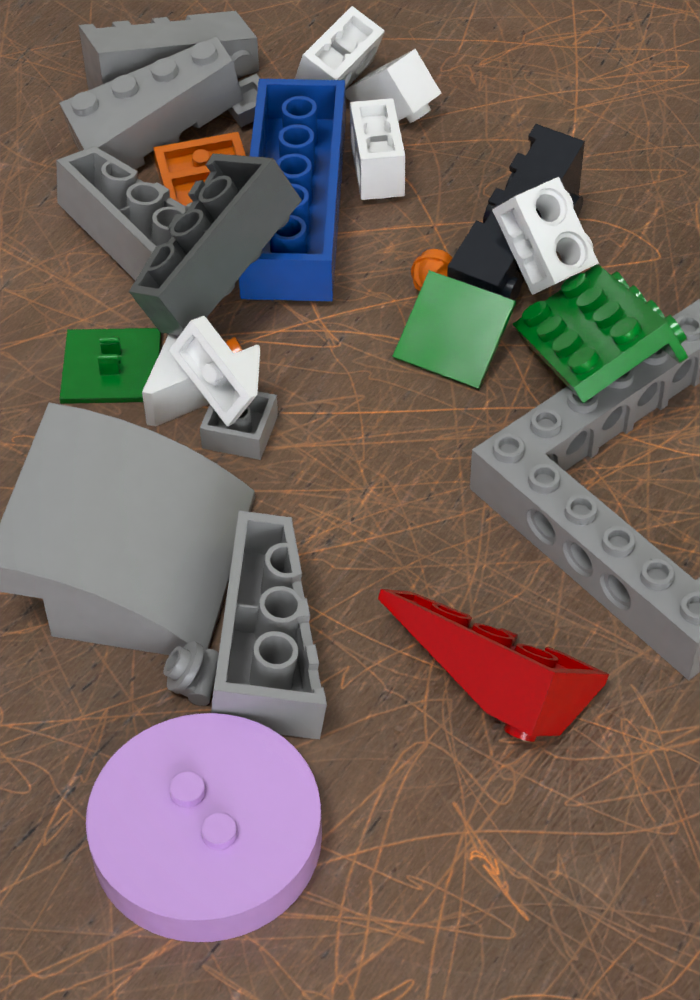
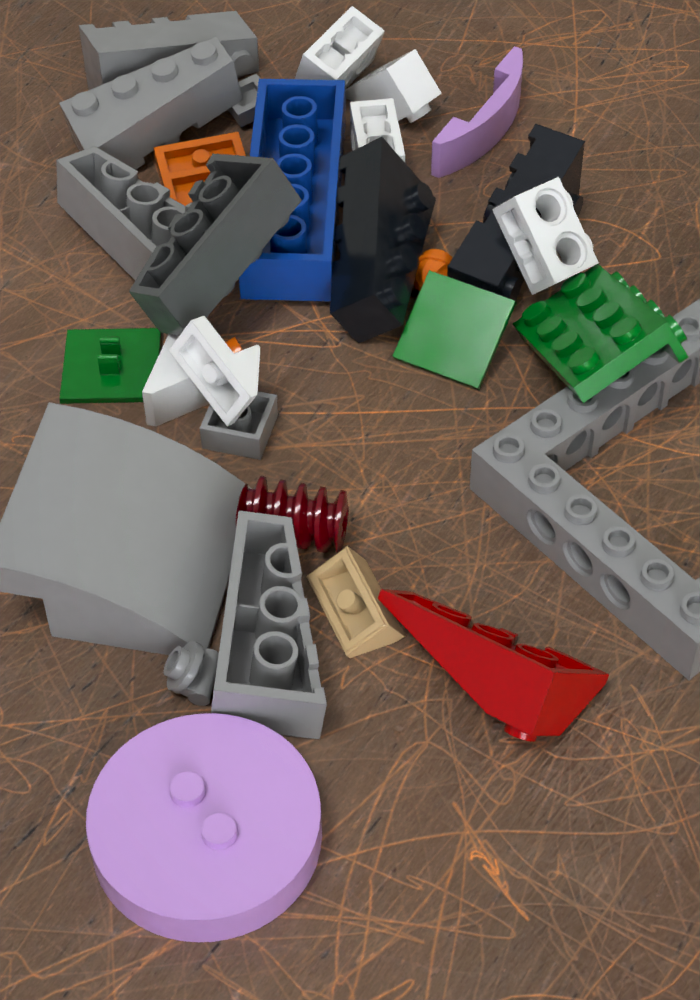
(310, 518): none -> dark red piece
(352, 604): none -> tan slope
(378, 240): none -> black wedge
(466, 142): none -> lavender slope

